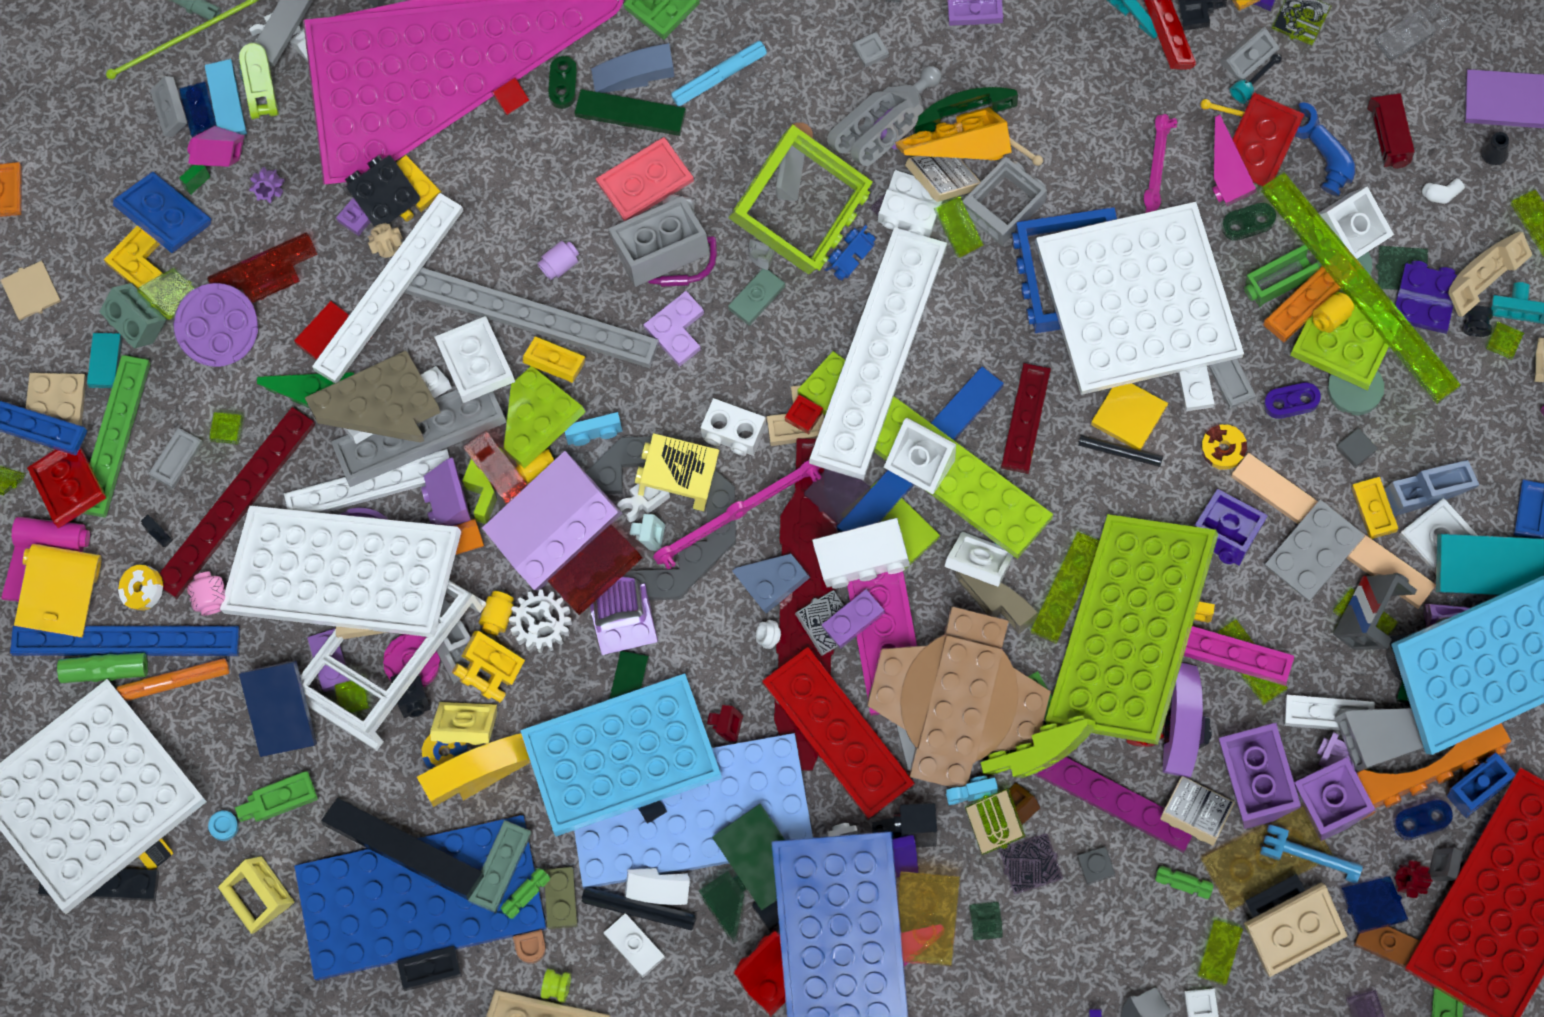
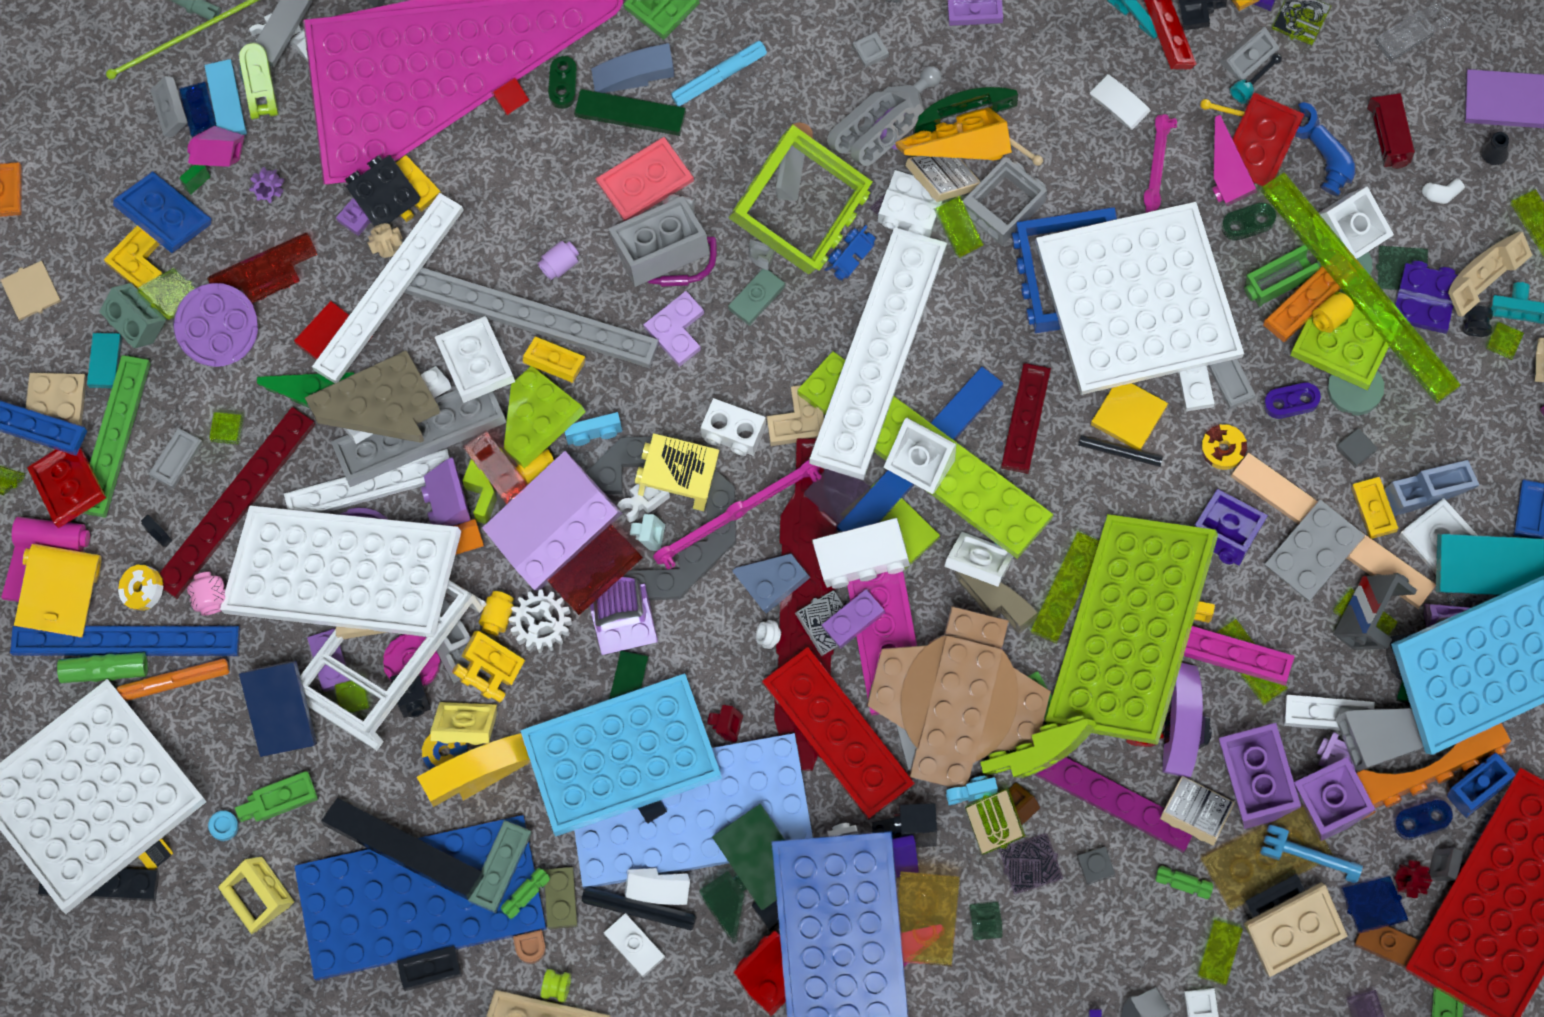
(803, 414): red plate -> none
(1120, 102): none -> white slope

